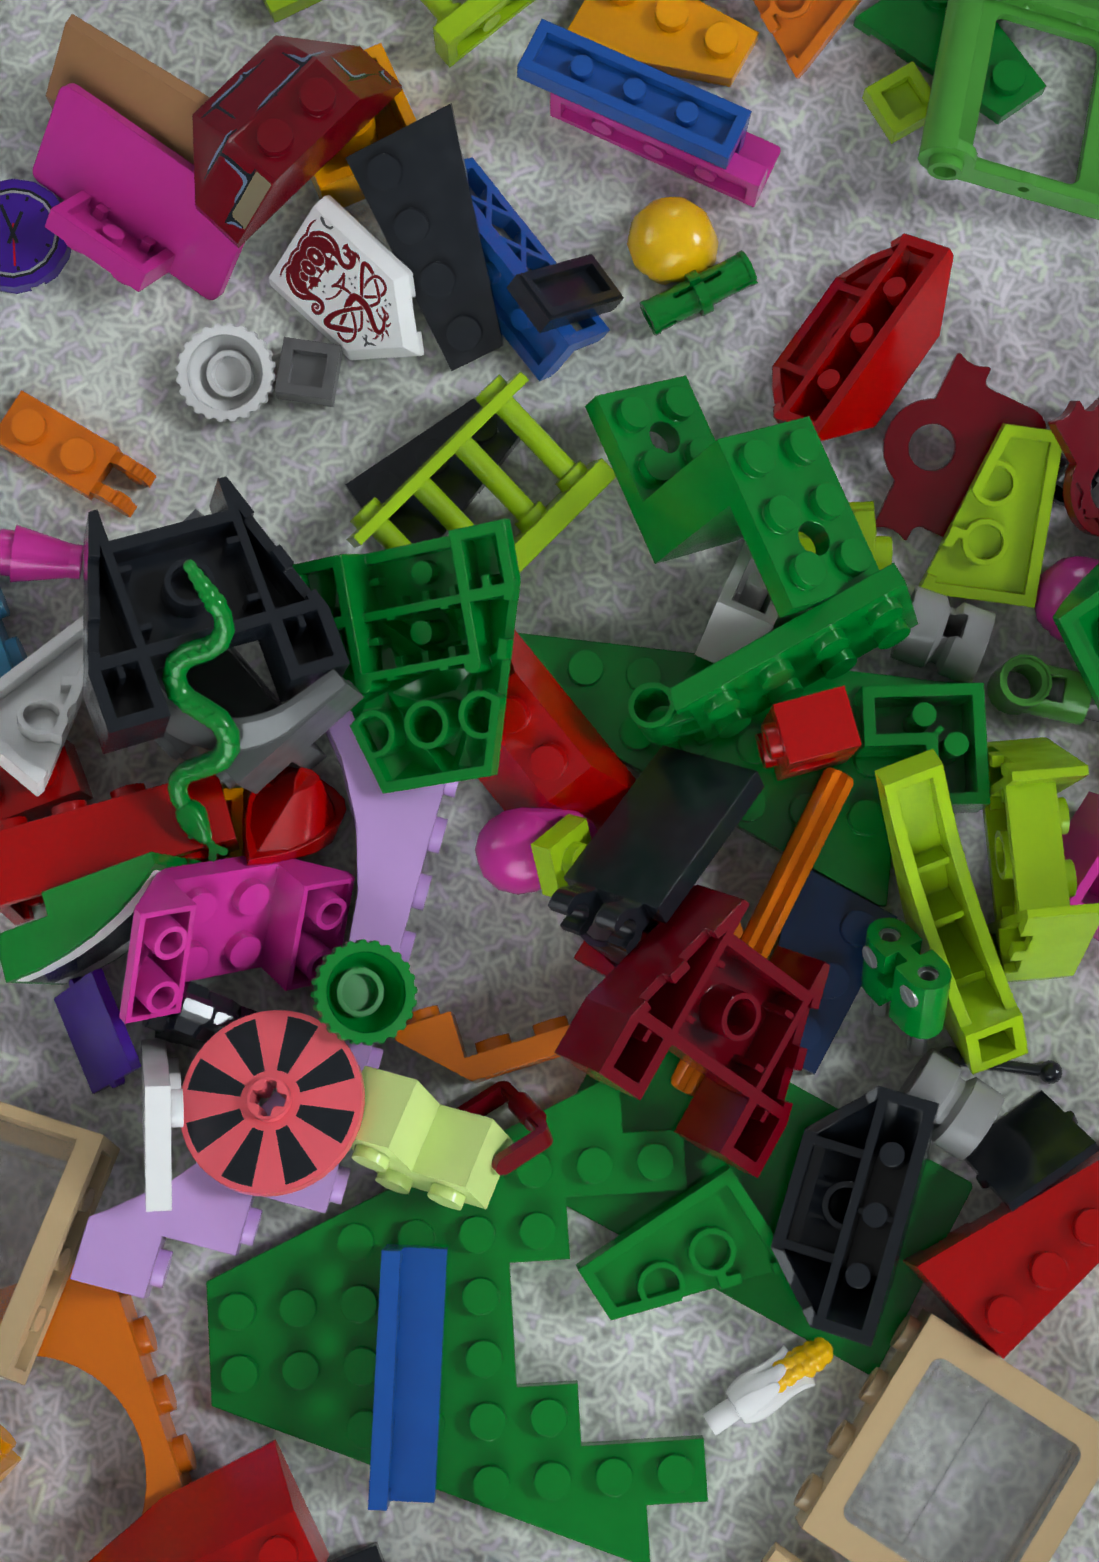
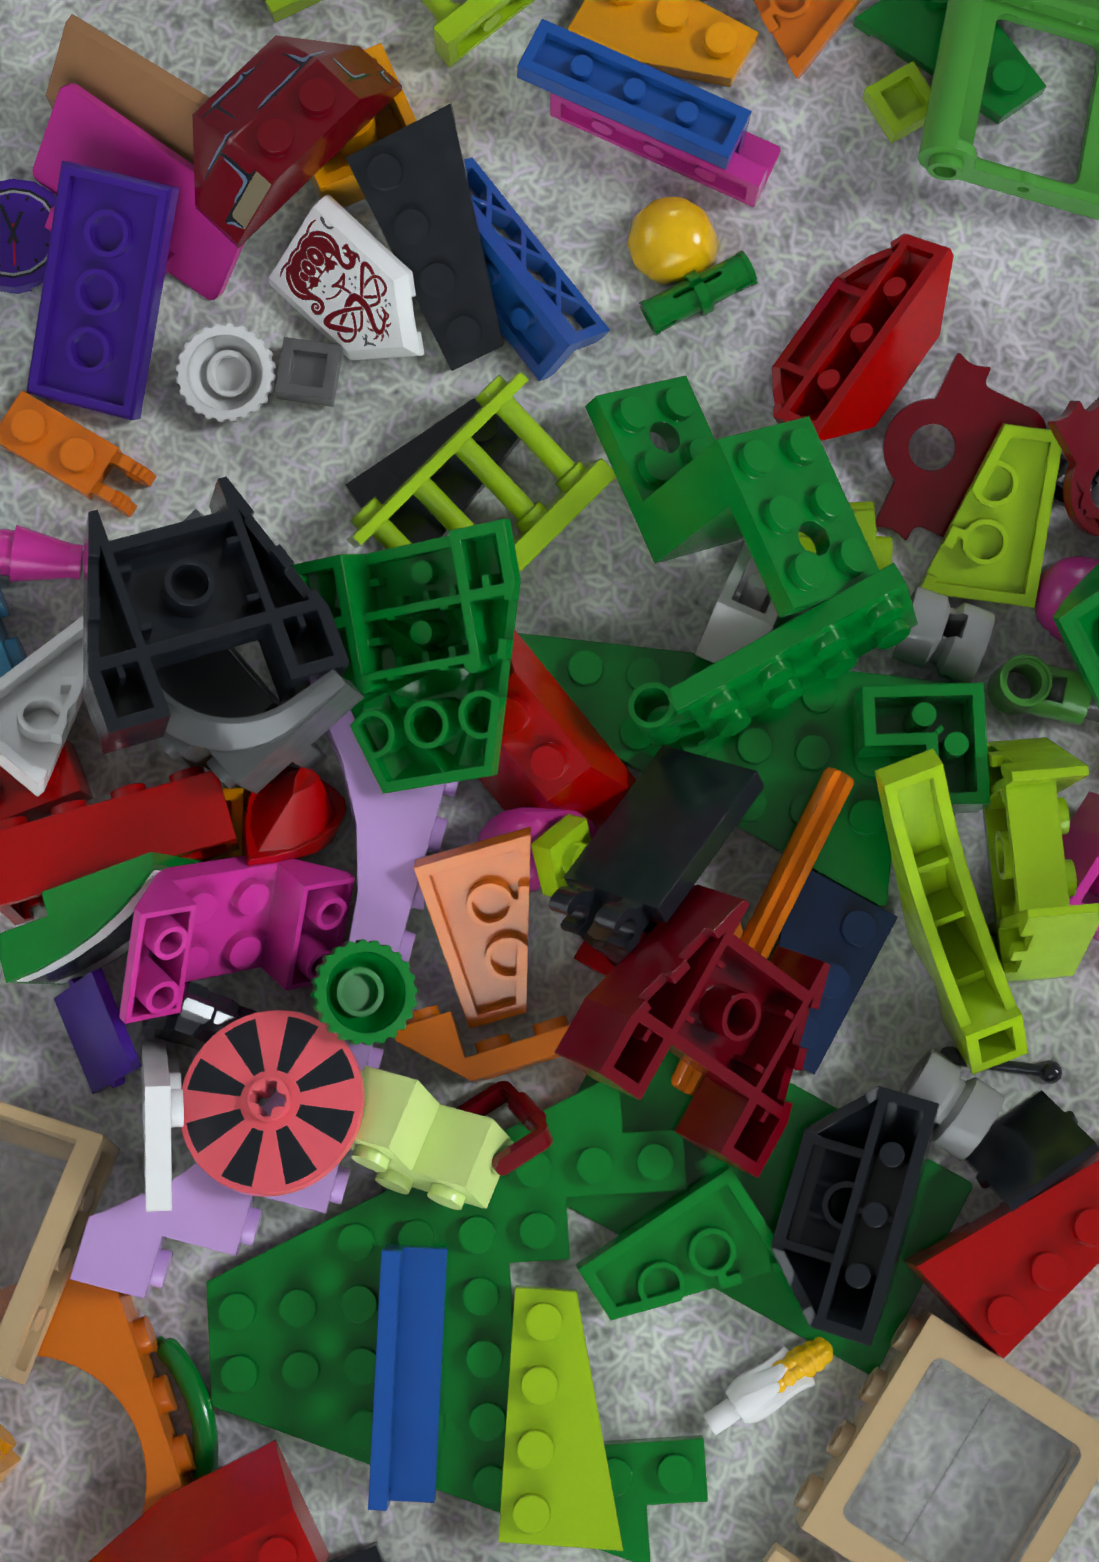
(102, 289): none -> dark purple tile
(189, 812): green animal -> none
(197, 1402): none -> green piece
(482, 921): none -> orange wing
(554, 1443): none -> lime wing
(565, 293): black tile -> none
(808, 734): red brick -> none
(904, 982): green piece -> none

